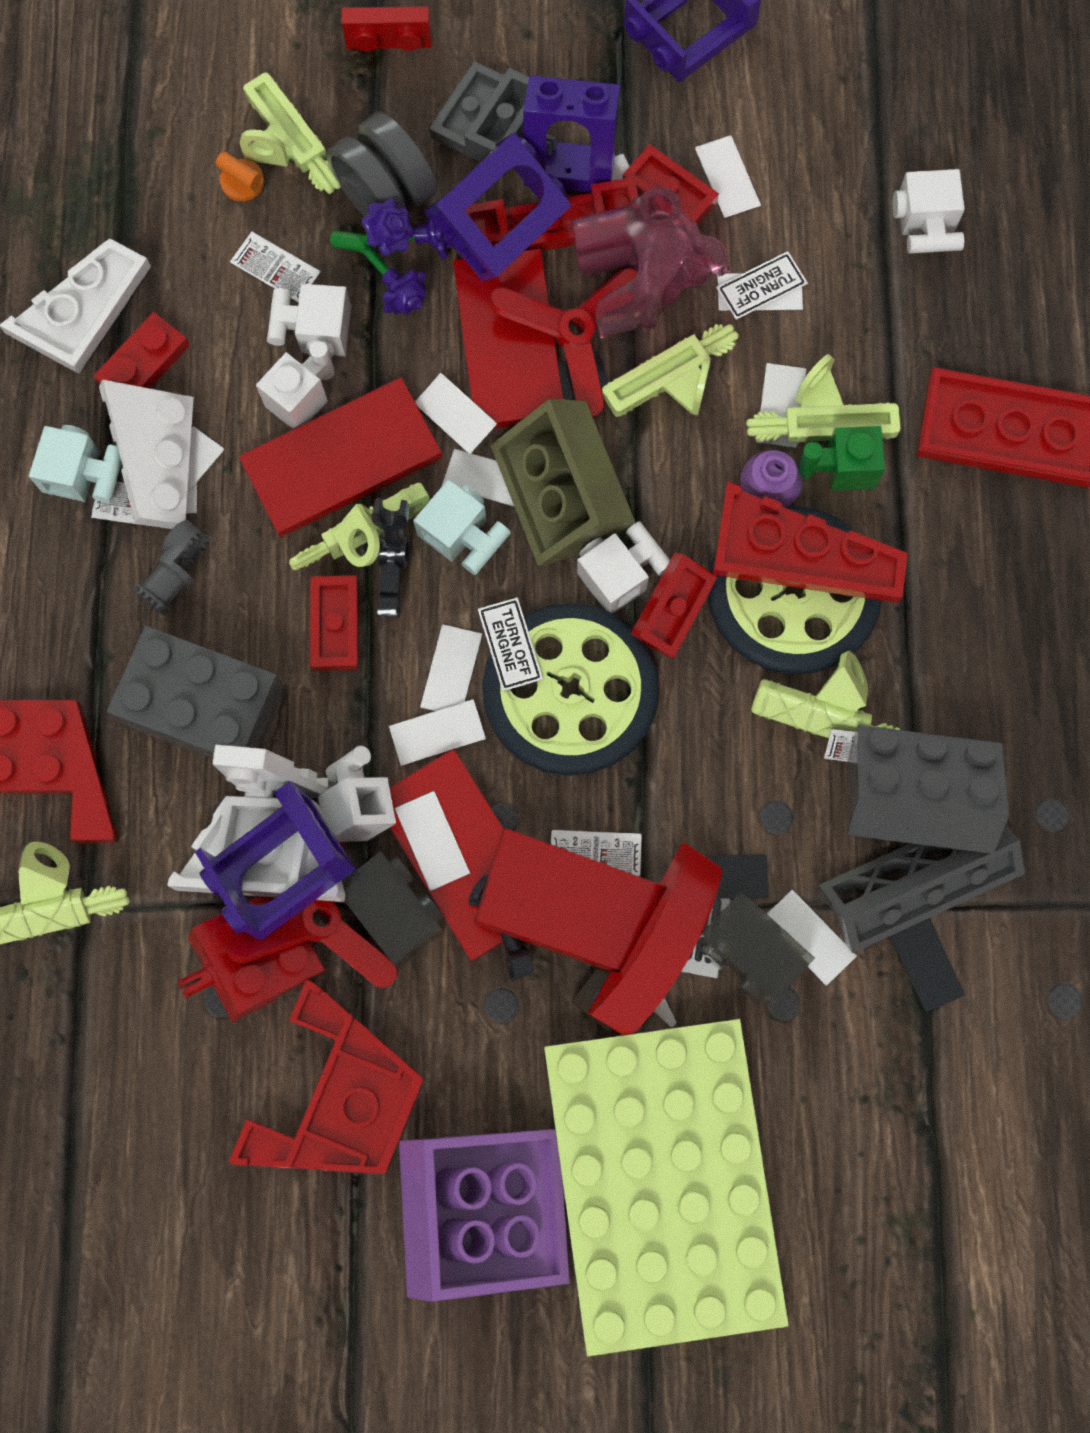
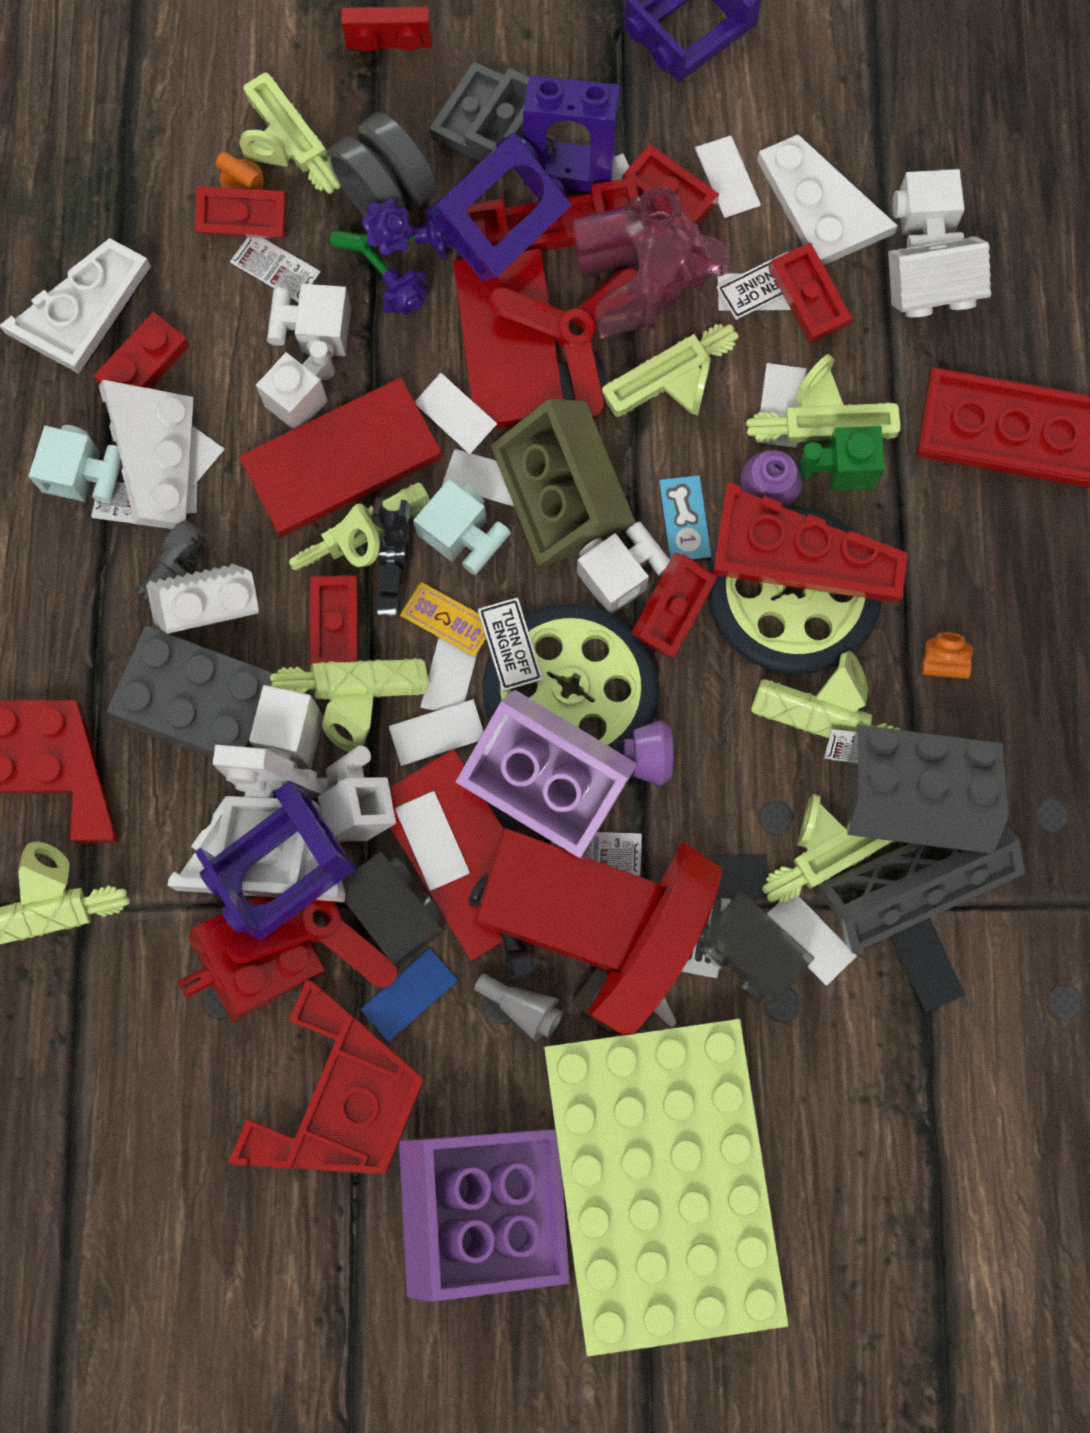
(202, 598): none -> white brick
(241, 212): none -> red plate
(287, 725): none -> white brick
(352, 689): none -> yellowish green piece
(409, 994): none -> blue sticker
(445, 619): none -> yellow sticker
(530, 1010): none -> light grey cone
(546, 773): none -> lavender brick
(652, 752): none -> medium lavender cone
(685, 517): none -> medium azure sticker
(810, 293): none -> red plate
(822, 201): none -> white wing
(826, 855): none -> yellowish green piece
(939, 275): none -> white brick
(947, 656): none -> orange plate

